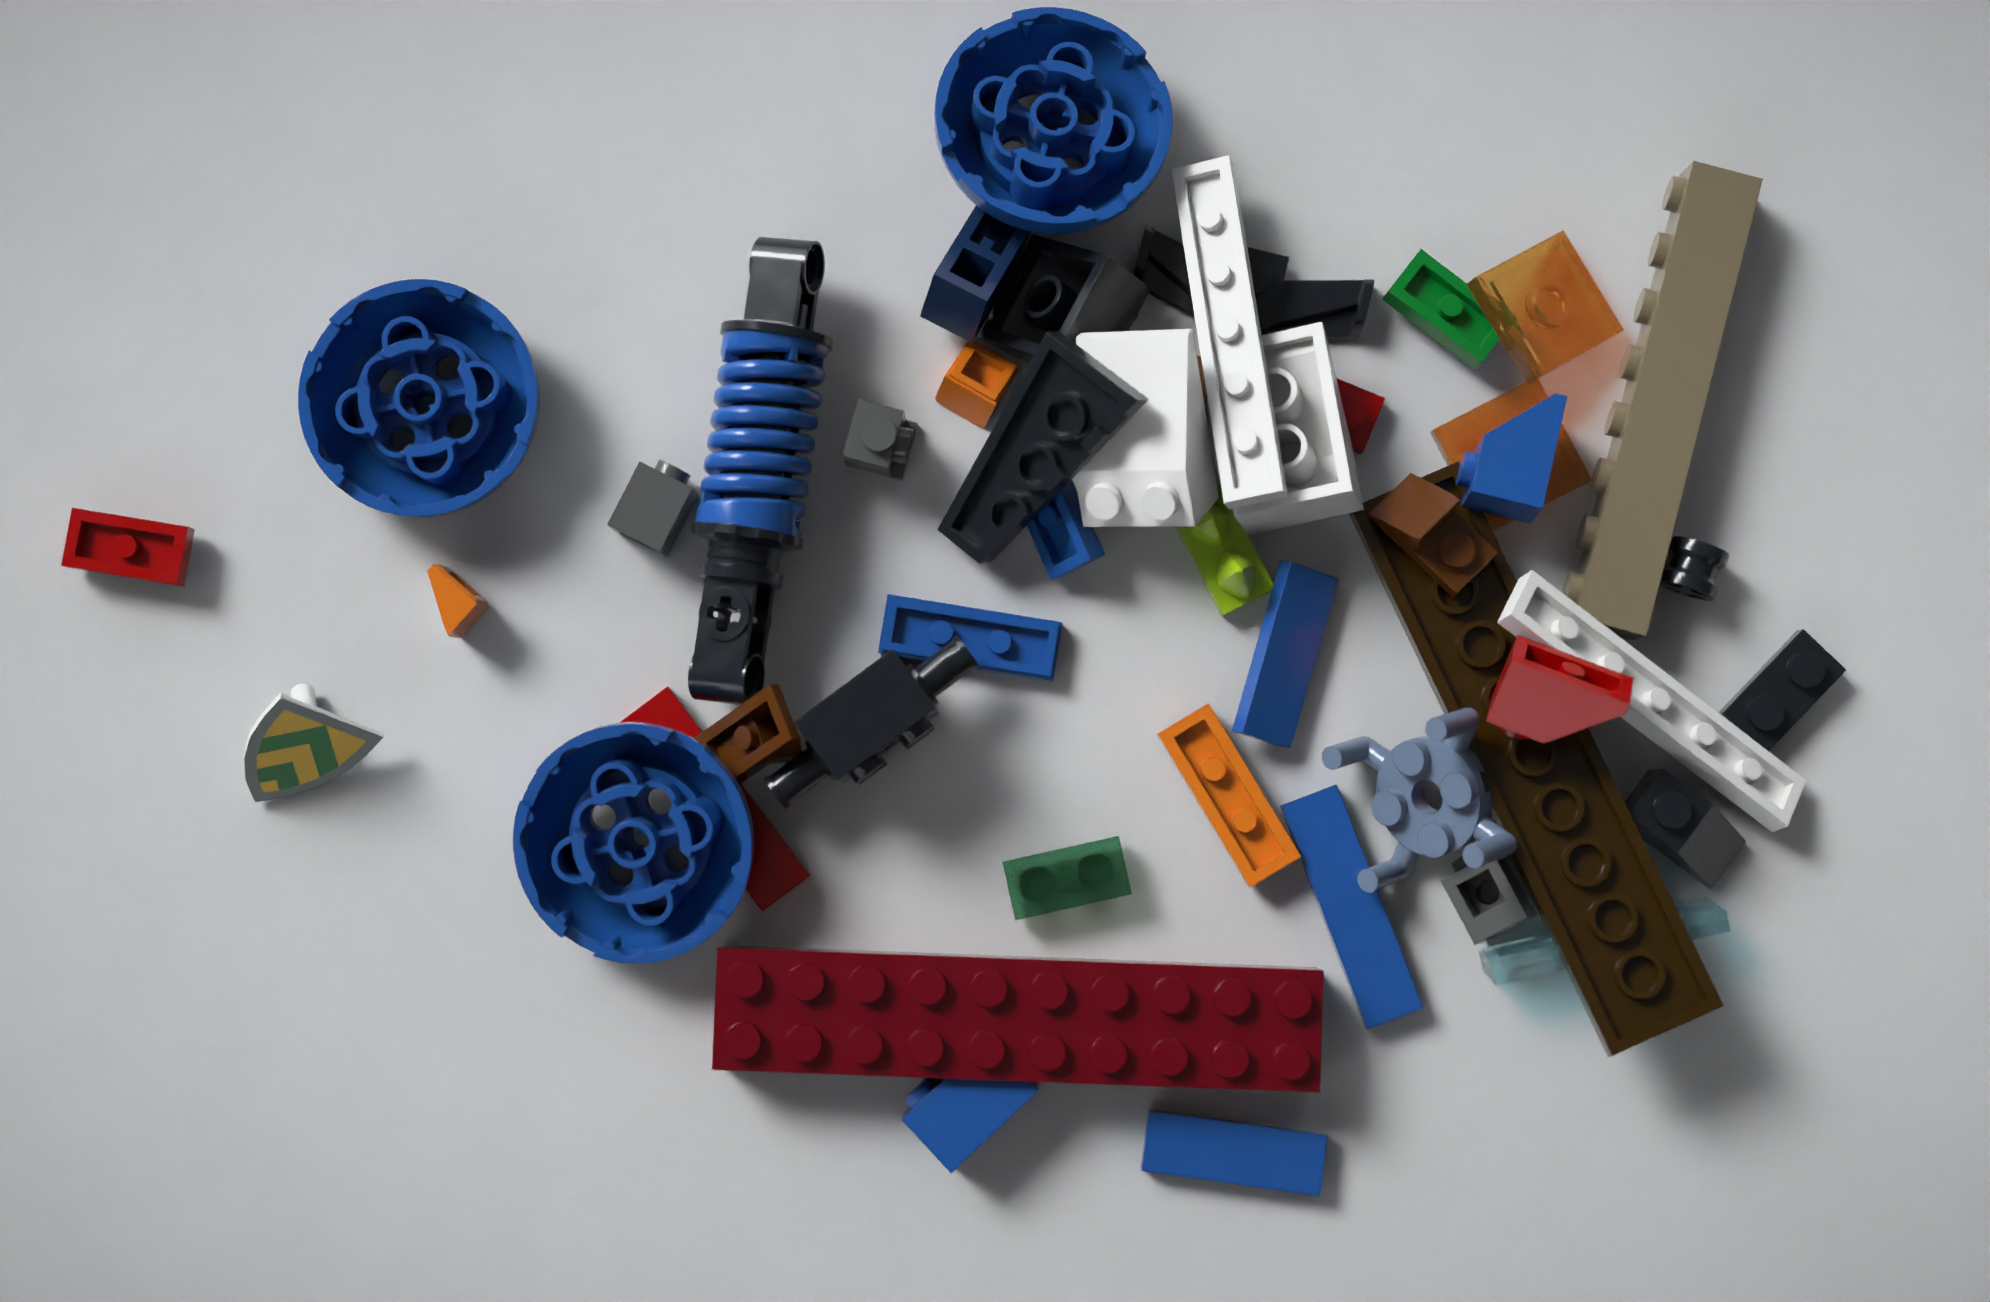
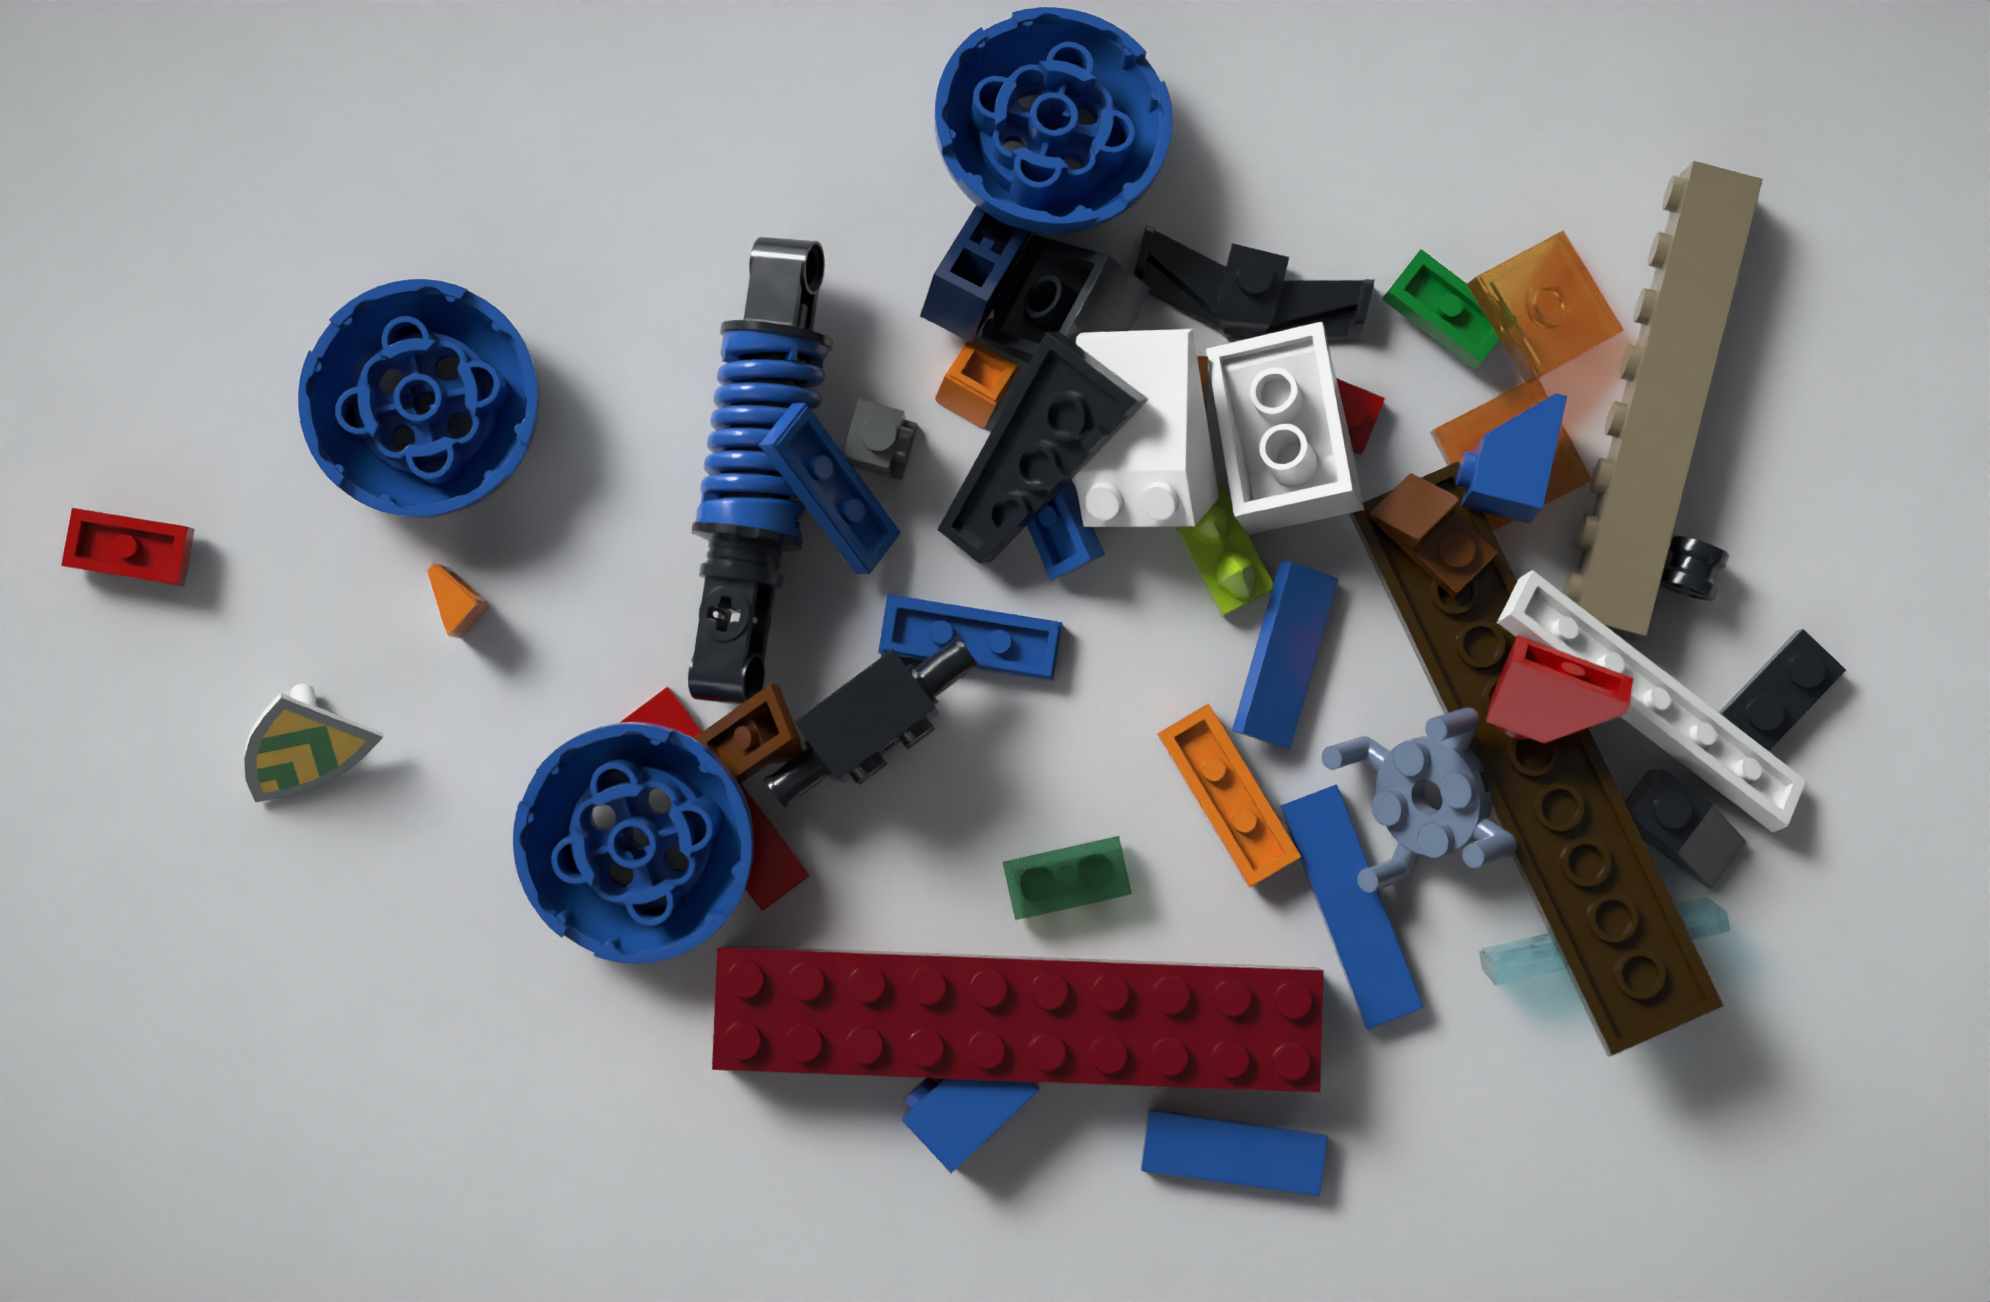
(654, 506): dark grey brick -> none
(830, 488): none -> blue tile
(1229, 333): white plate -> none
(1480, 918): dark grey brick -> none

